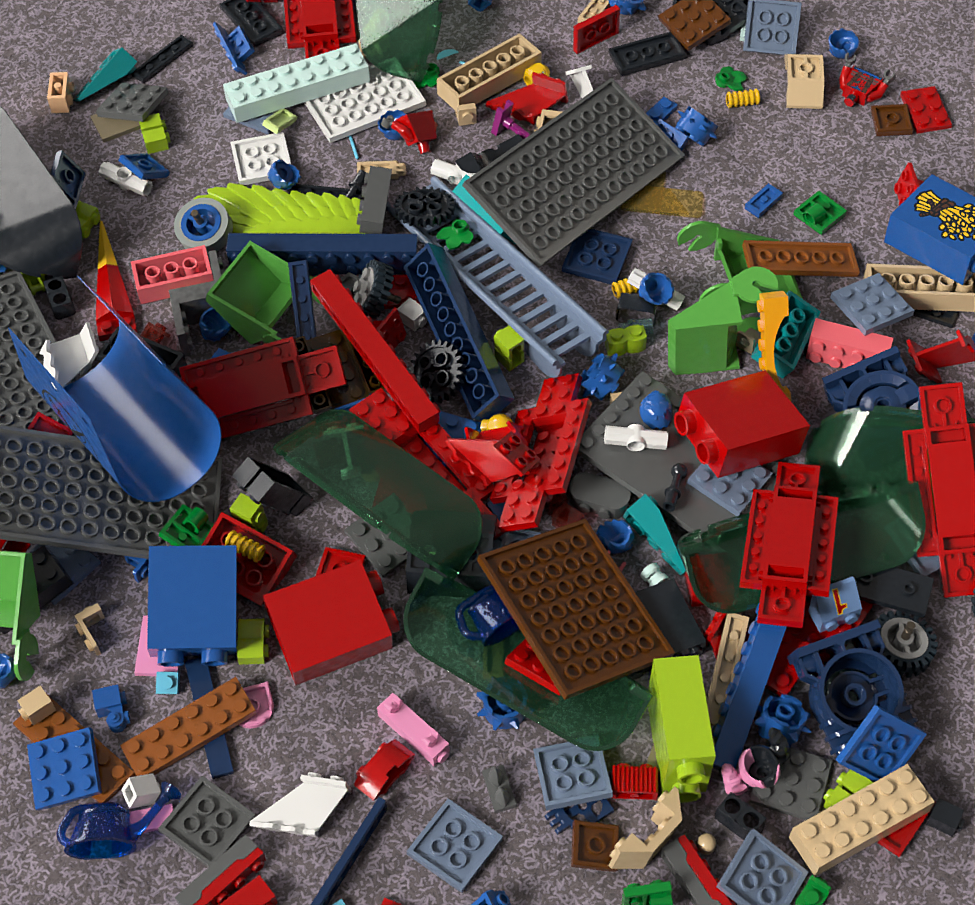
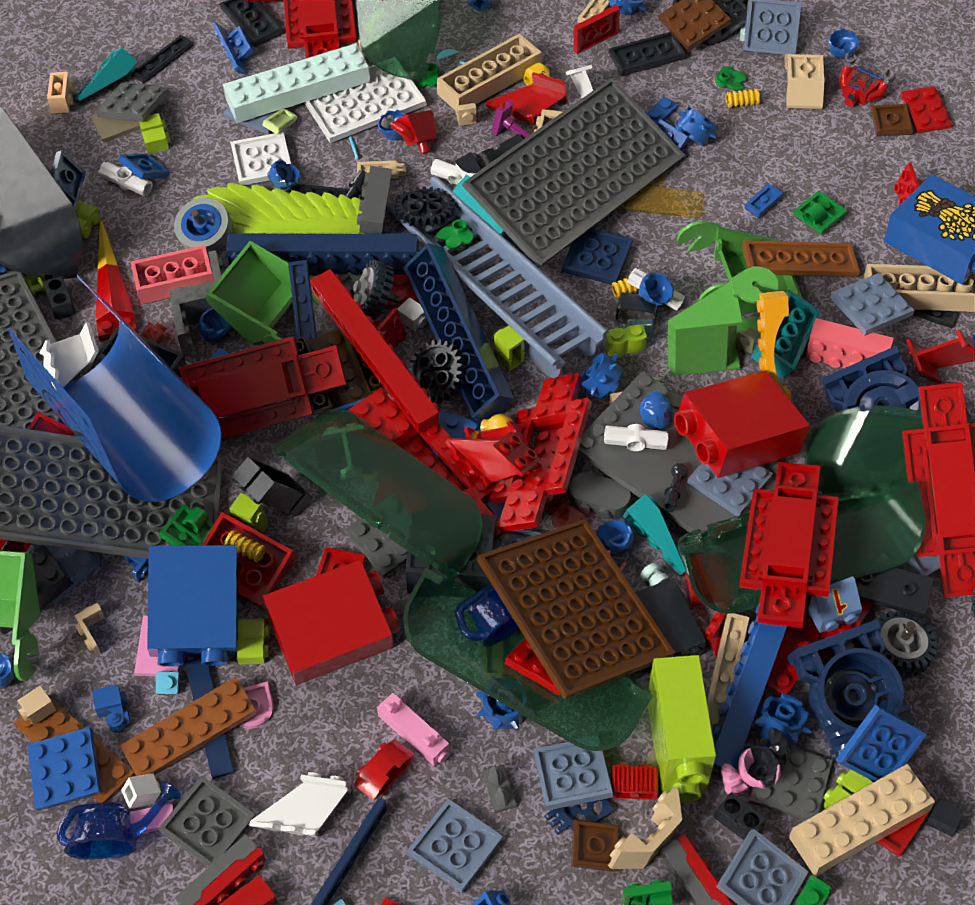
(706, 844): tan piece -> none

